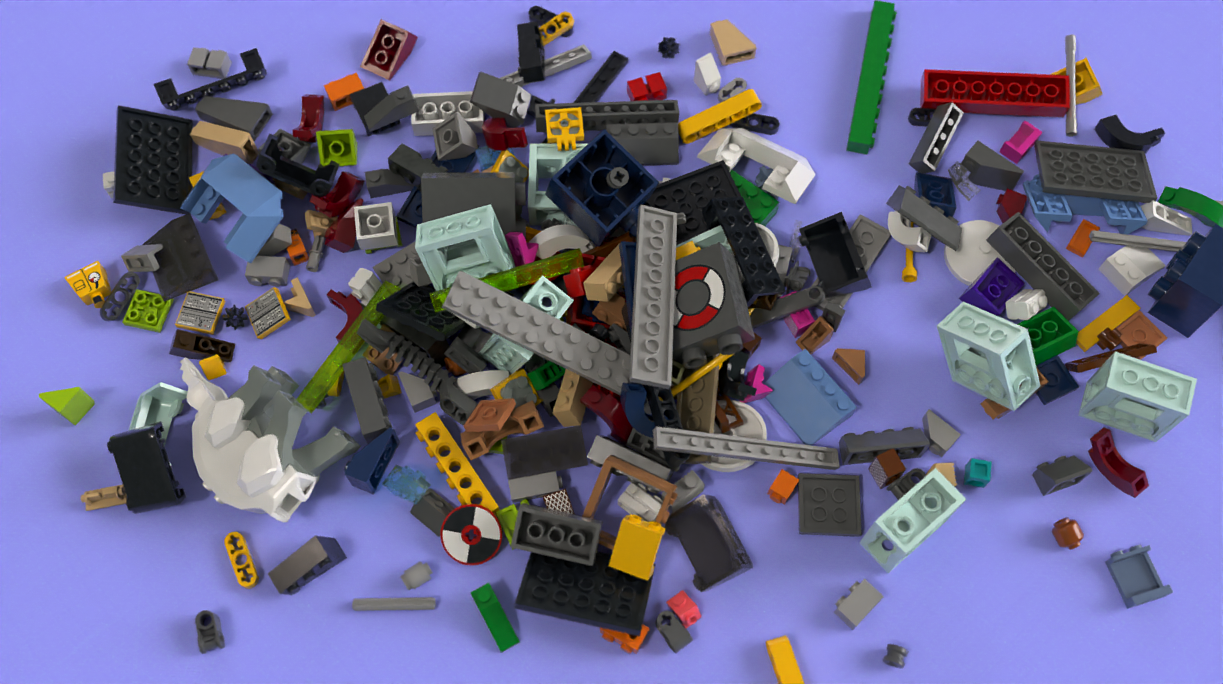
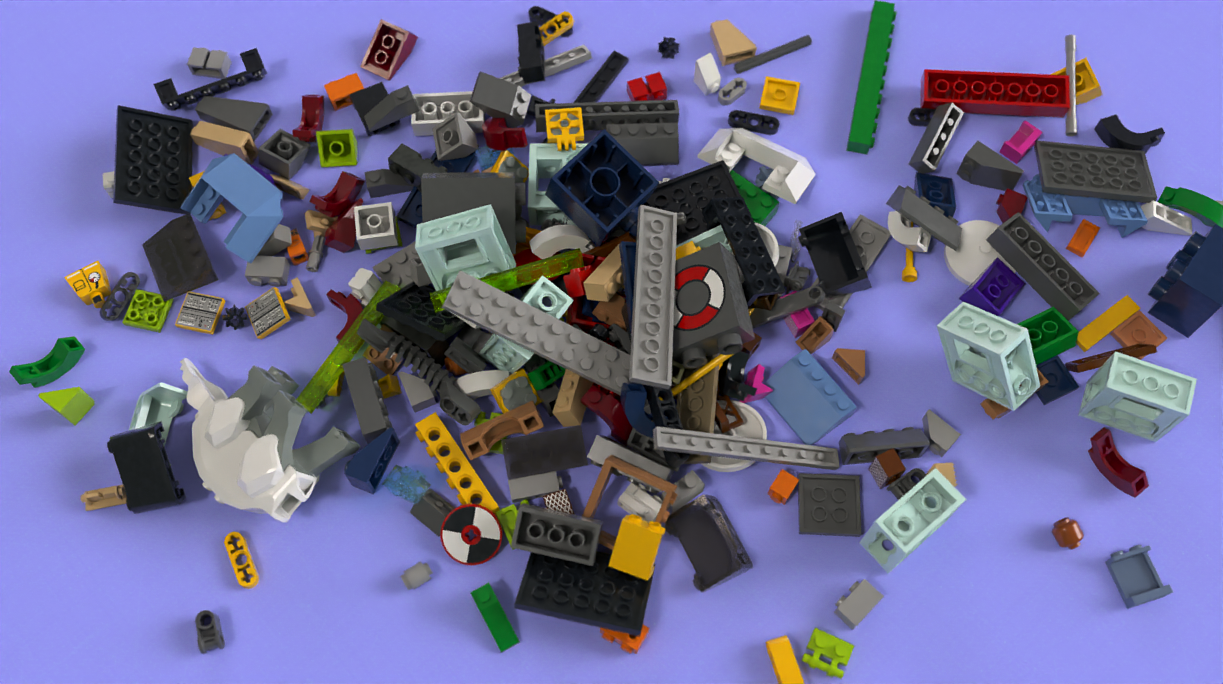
(59, 361): none -> green arch
(142, 258): light grey panel -> none
(200, 347): dark brown slope -> none
(213, 367): yellow slope -> none
(306, 564): black wedge -> none
(313, 181): black windscreen -> none
(370, 604): light grey axle -> none
(490, 415): nougat plate -> none
(521, 252): dark pink slope -> none
(614, 180): dark grey wheel -> none
(674, 634): dark grey piece -> none
(684, 609): coral bracket -> none
(719, 116): yellow beam -> none
(772, 54): none -> dark grey axle
(779, 95): none -> yellow plate
(829, 647): none -> lime plate
(895, 656): dark grey wheel -> none
(959, 177): clear slope -> none
(977, 472): teal brick -> none
(1026, 304): white brick -> none
(1061, 474): dark grey slope -> none
(1109, 339): reddish brown gear -> none
(1130, 267): white slope -> none
(1136, 241): light grey axle -> none

